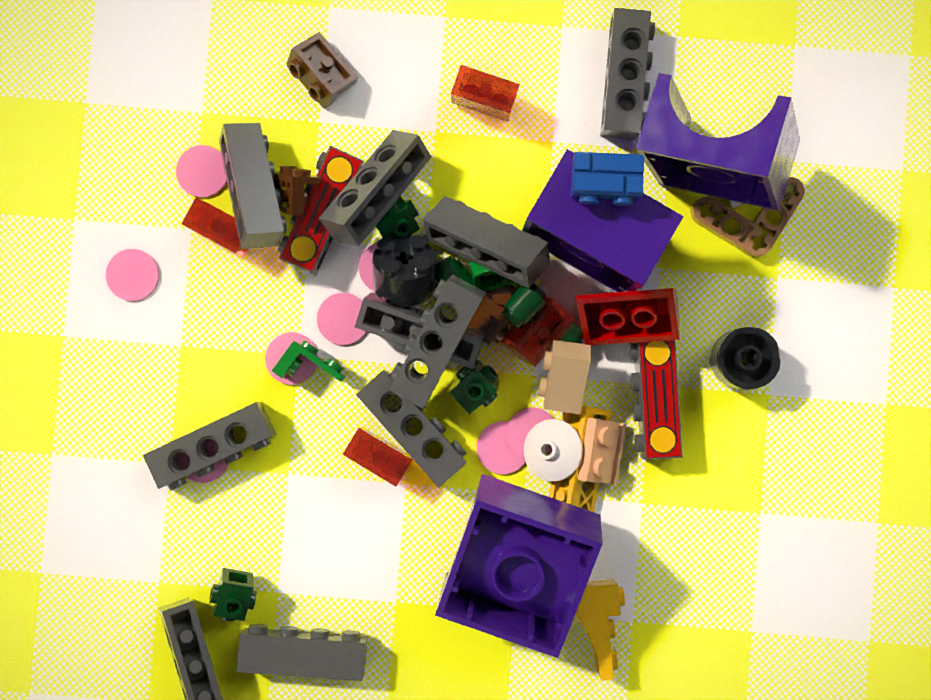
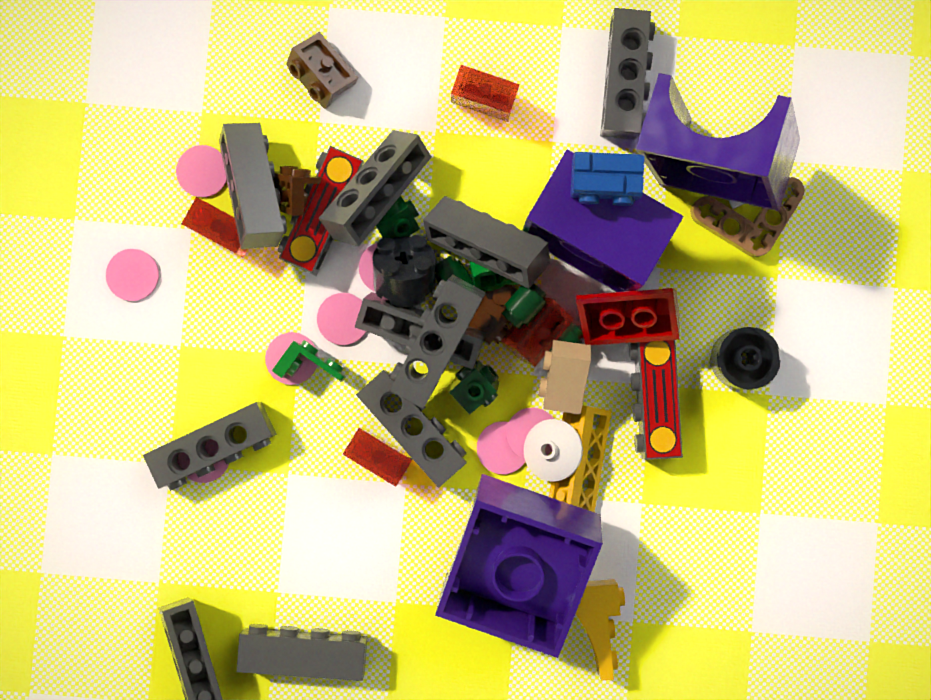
(233, 595): dark green brick -> none
(602, 451): light nougat plate -> none

